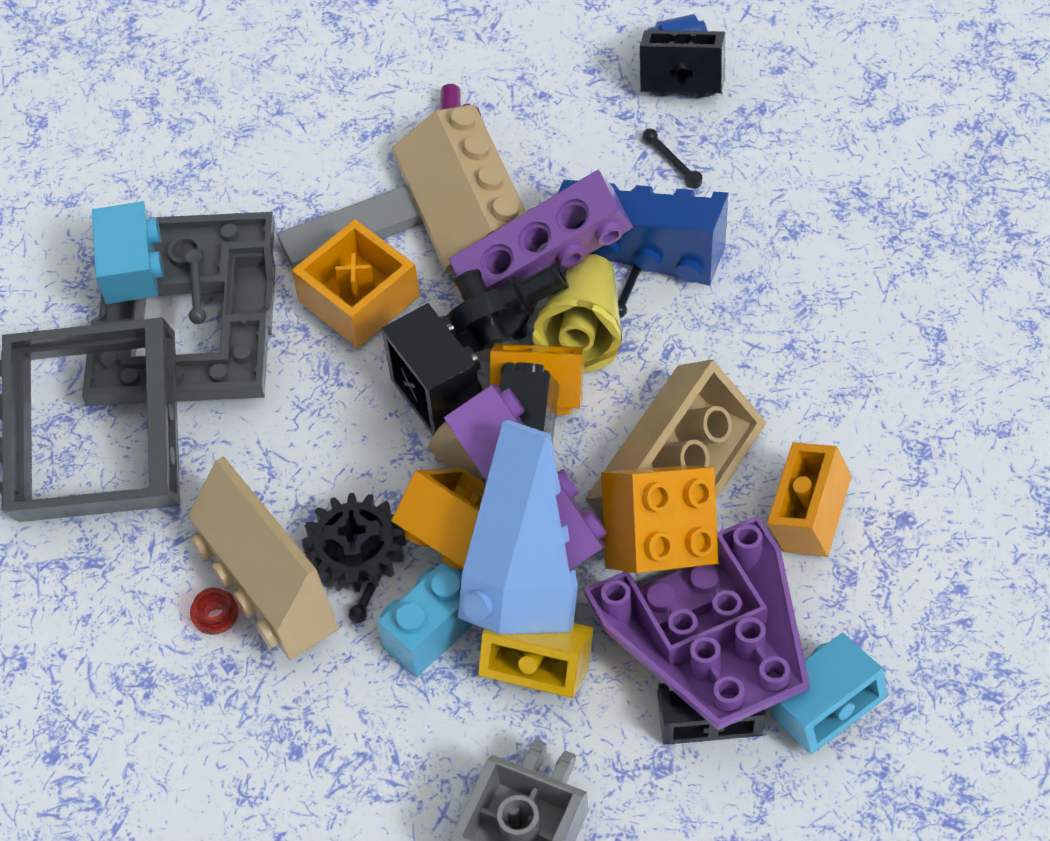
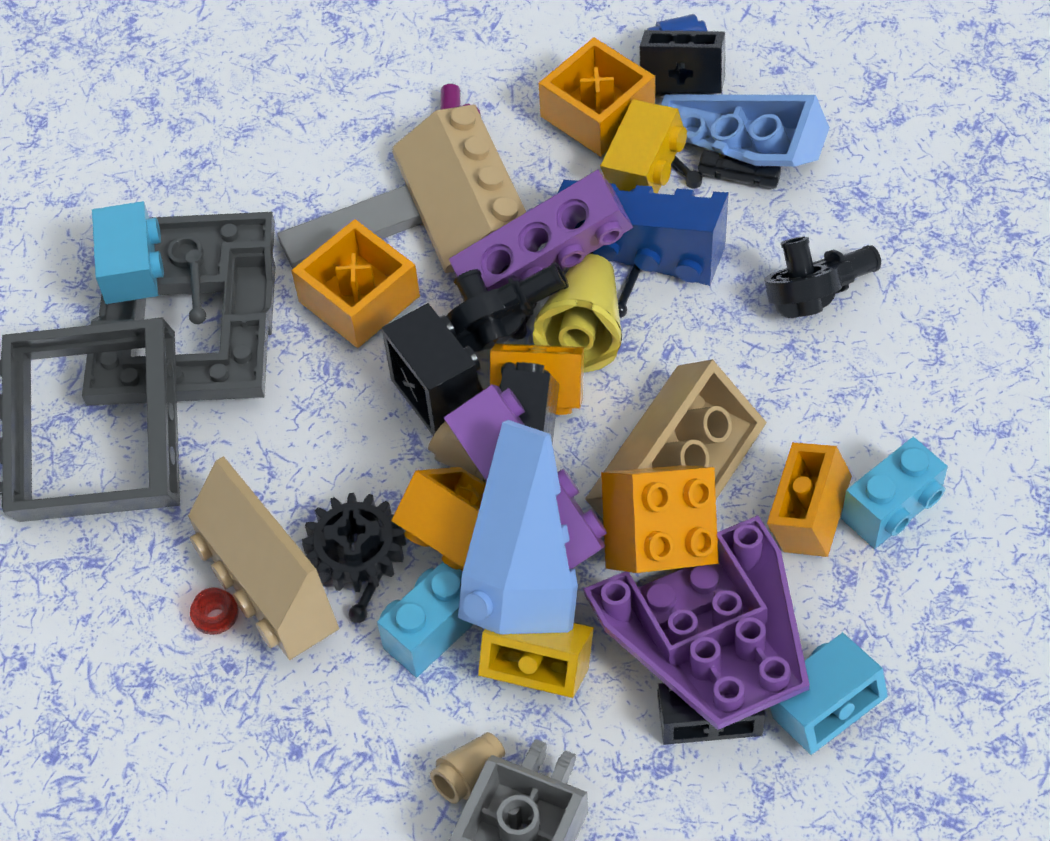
(459, 770): none -> tan cone
(592, 94): none -> light orange brick
(644, 146): none -> yellow brick
(738, 171): none -> black axle
(754, 127): none -> light blue wedge
(810, 286): none -> black pin
(894, 492): none -> medium azure brick

